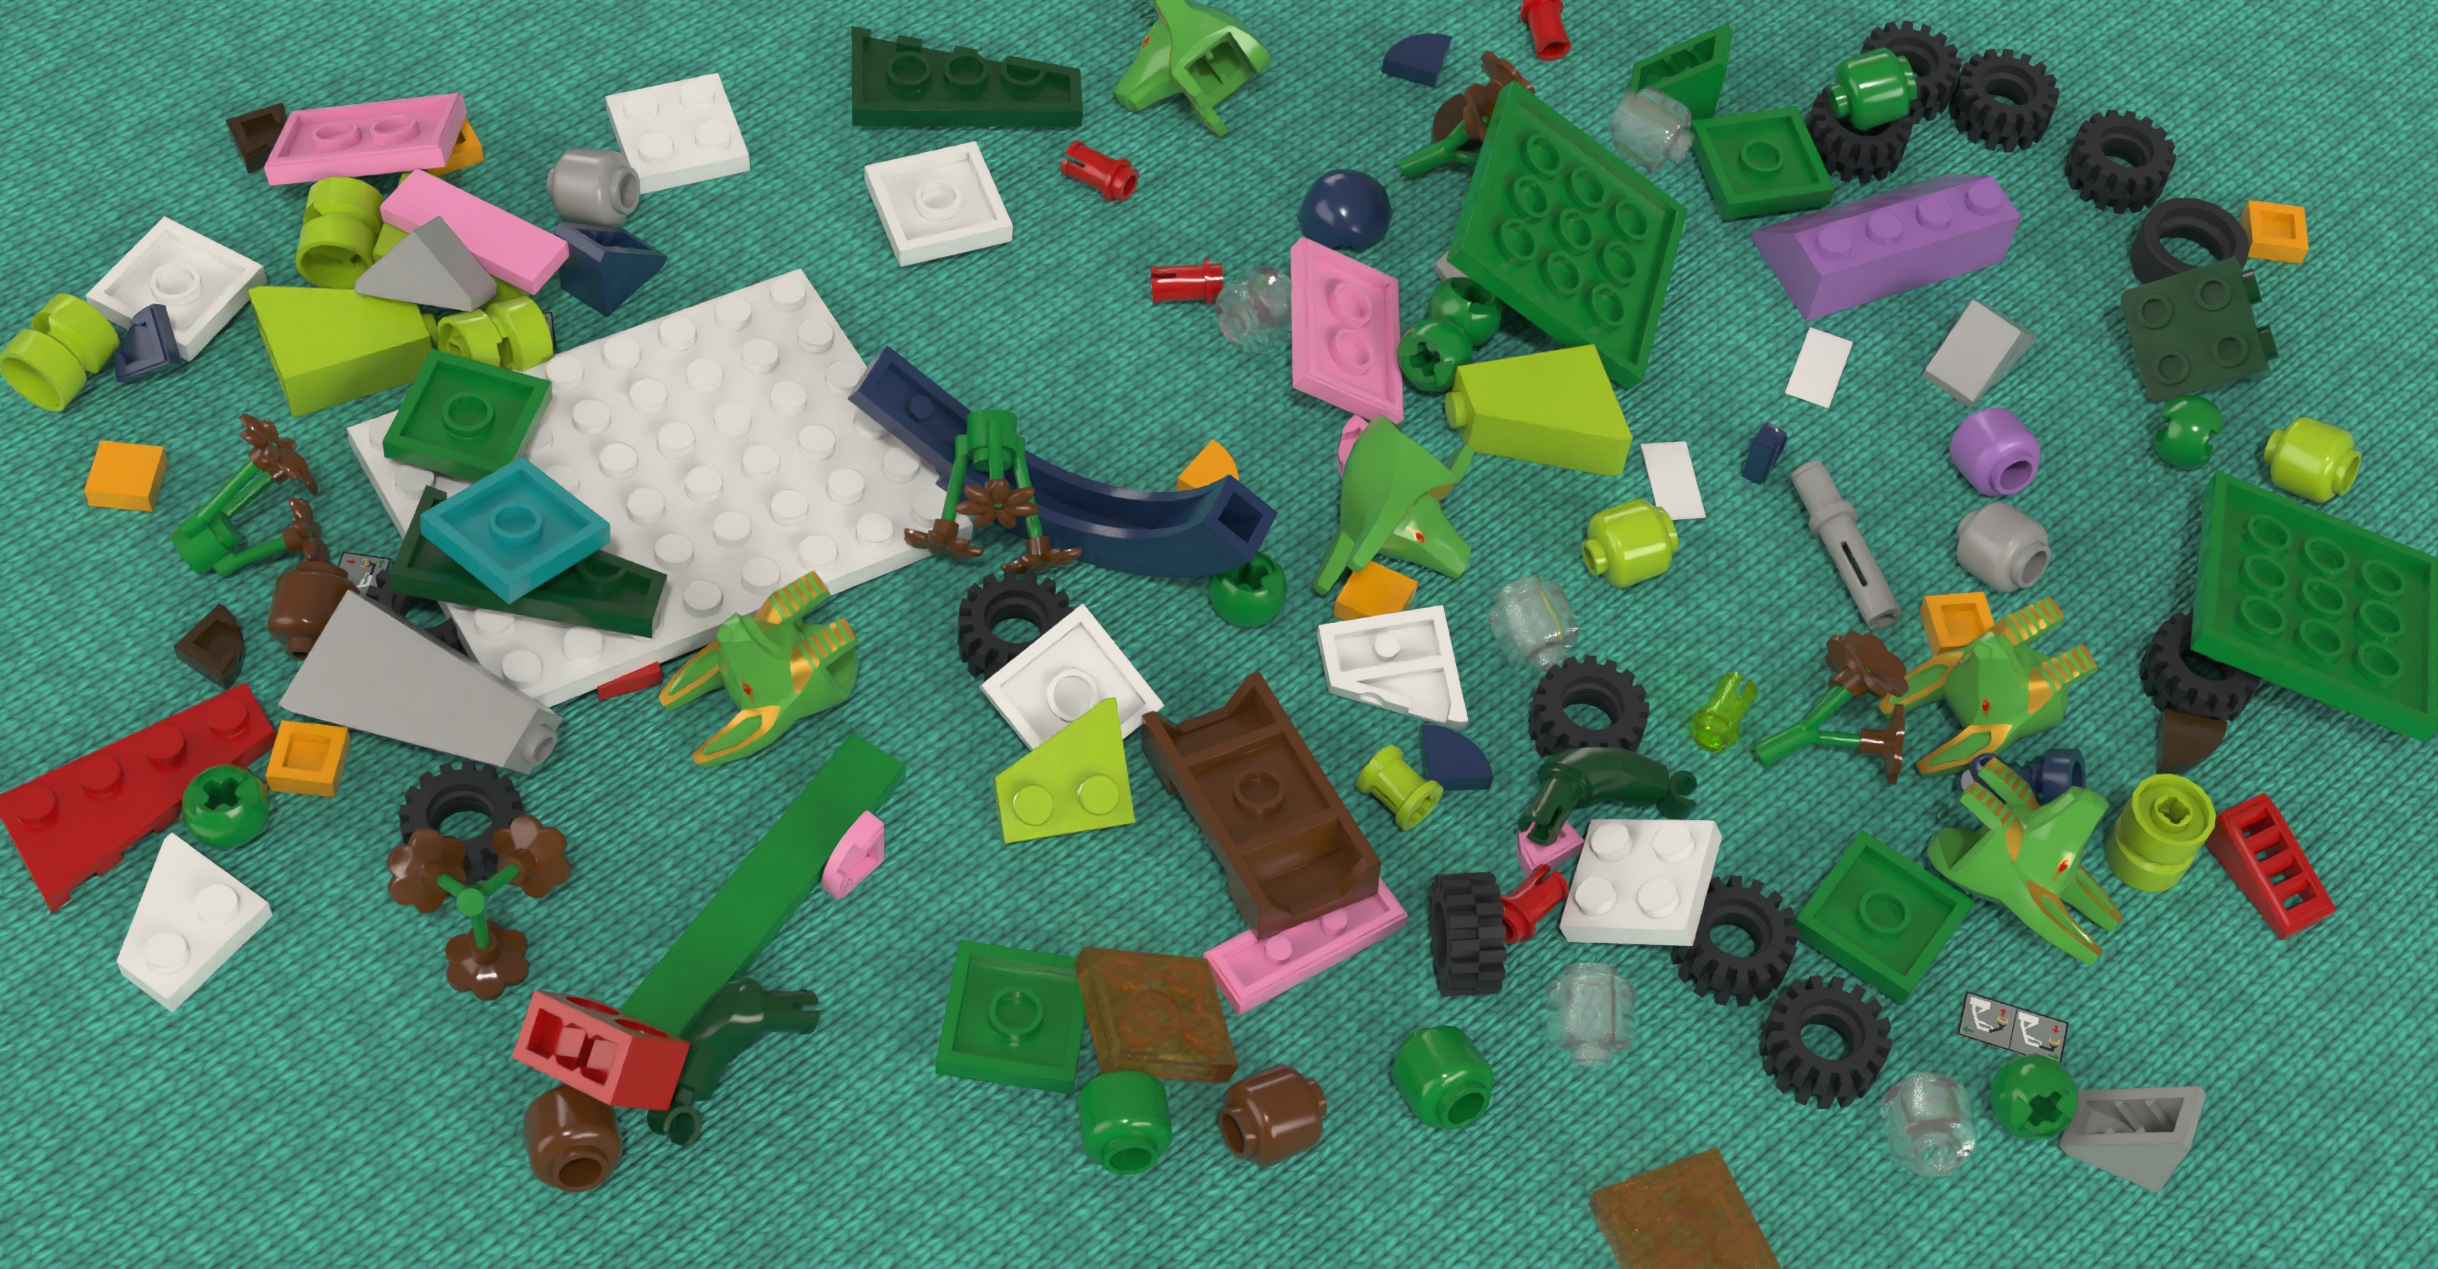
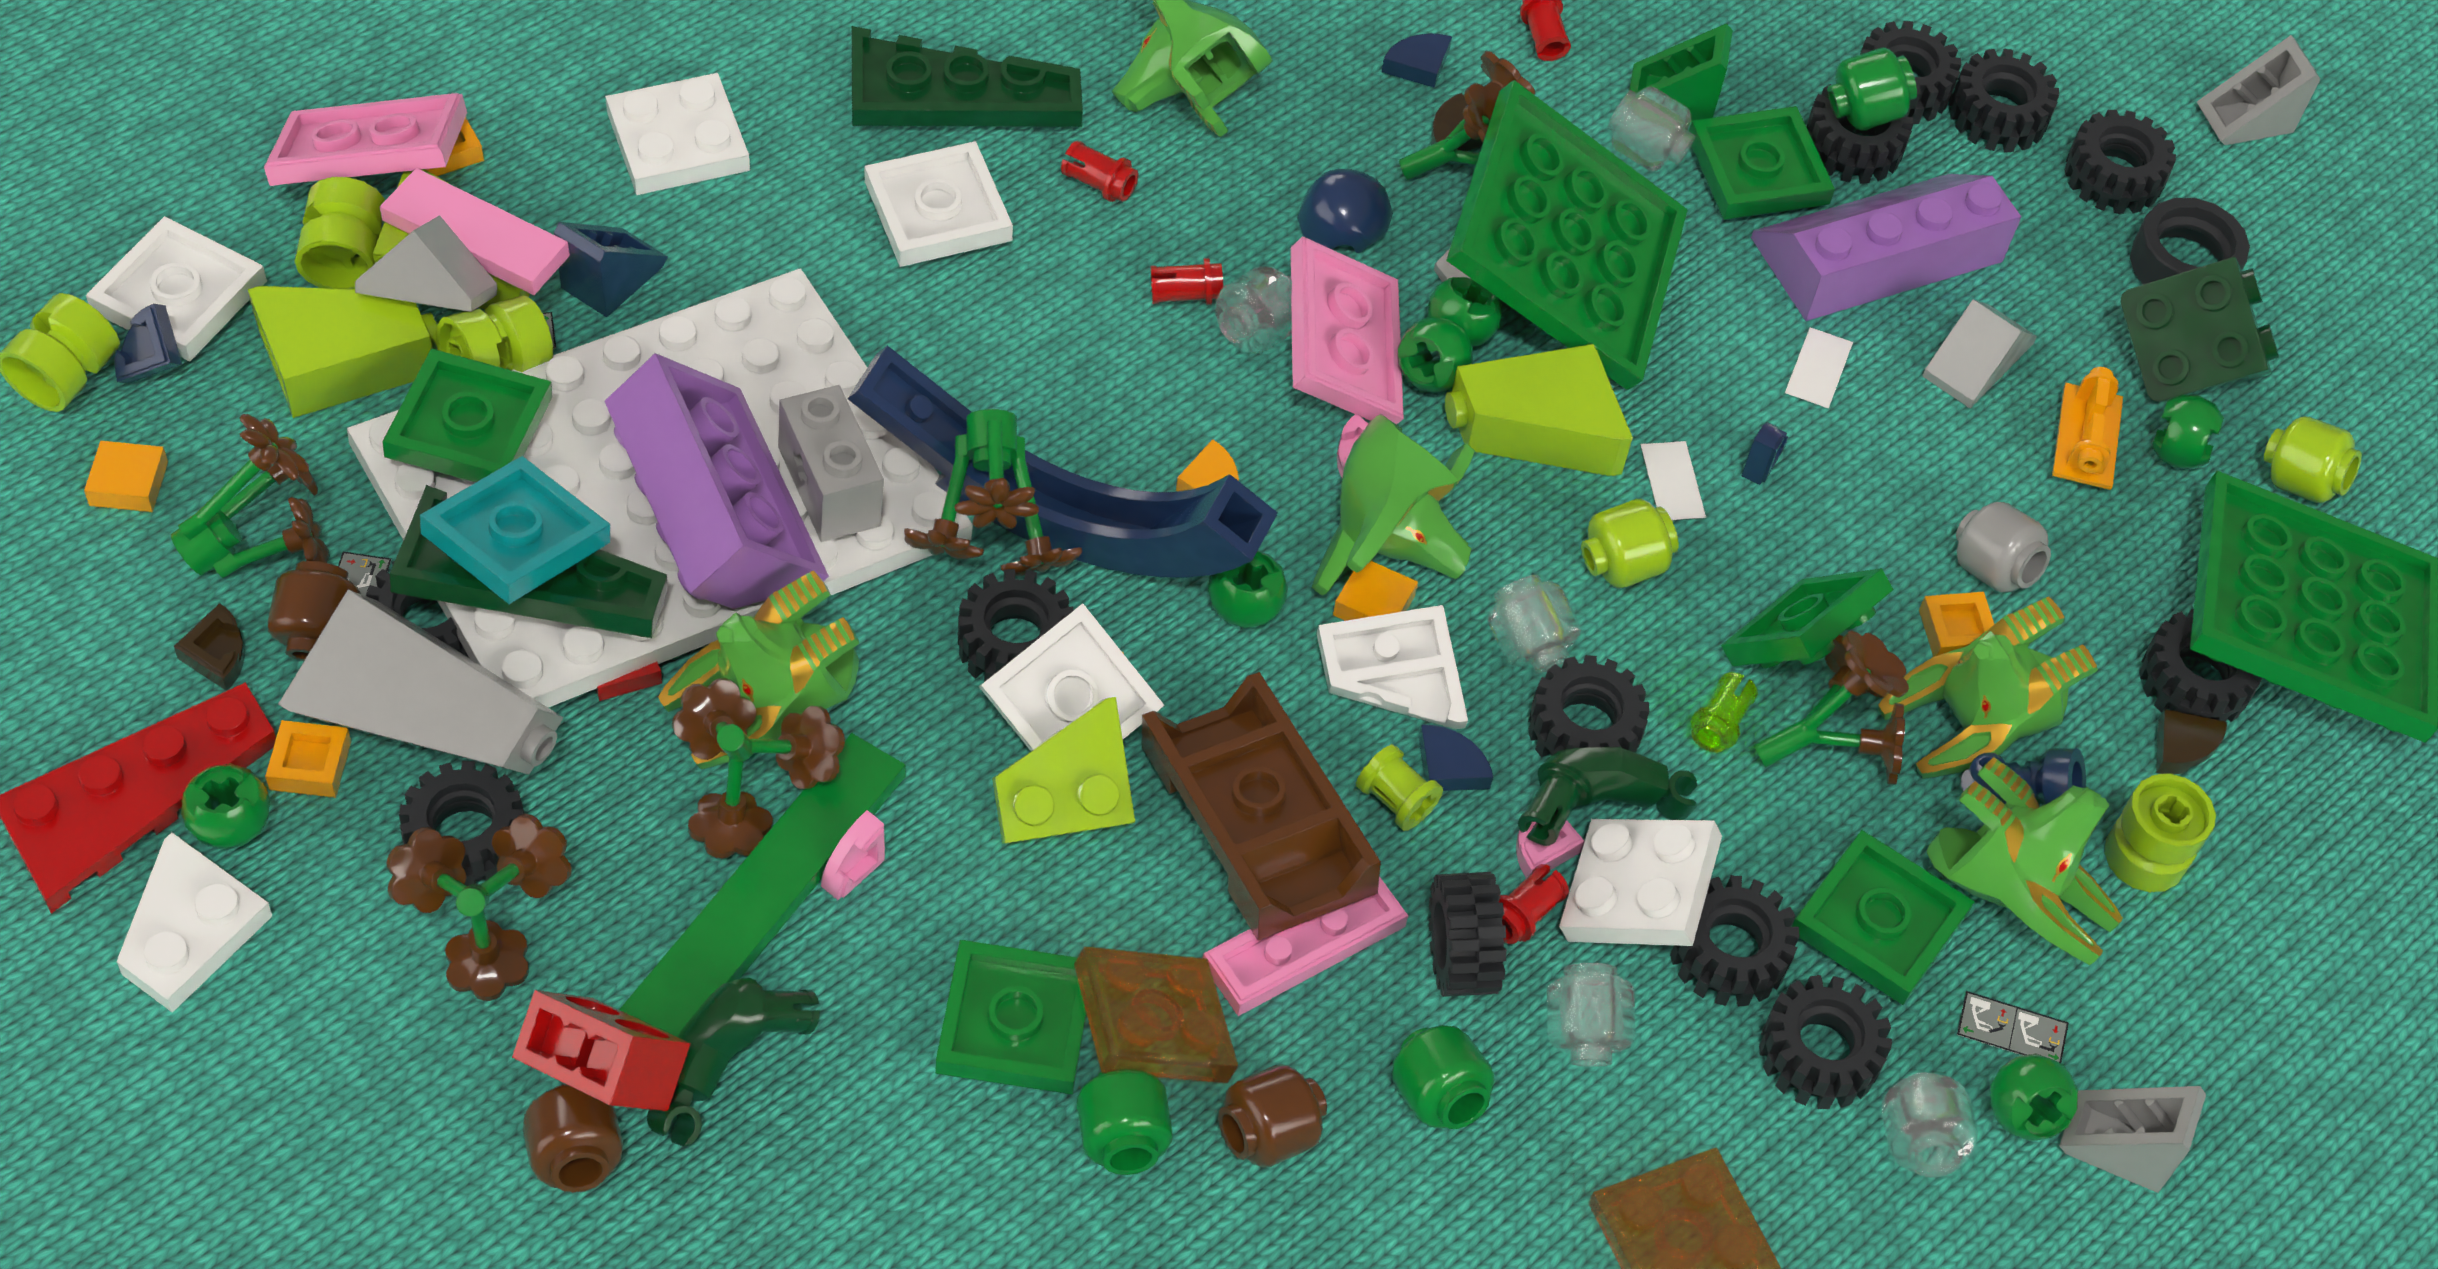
(256, 134): dark brown tile -> none
(593, 187): light grey head -> none
(711, 484): none -> medium lavender slope
(716, 722): none -> reddish brown plant
(830, 463): none -> light grey brick
(1808, 619): none -> green plate
(1835, 524): light grey pin -> none
(1995, 452): medium lavender head -> none
(2089, 430): none -> light orange hinge
(2262, 97): none -> light grey slope
(2273, 836): red slope -> none
(2275, 231): light orange tile -> none

